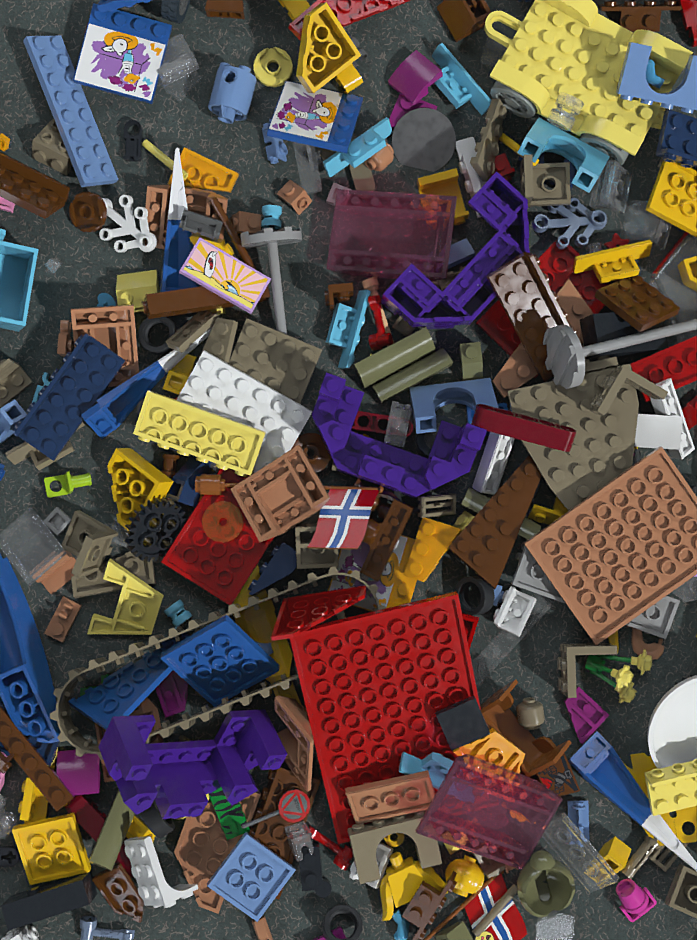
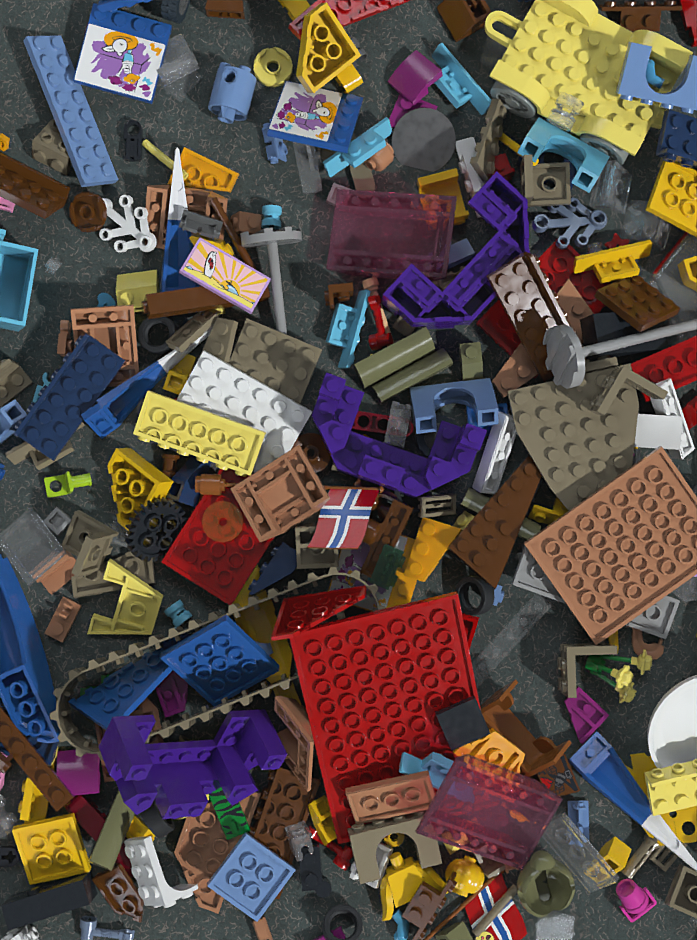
(292, 807): piece -> none
(294, 196): nougat bracket -> none
(322, 819): none -> yellow slope
(386, 567): none -> clear green bracket
(514, 611): white bracket -> none
(524, 427): dark red beam -> none
(530, 713): dark tan head -> none

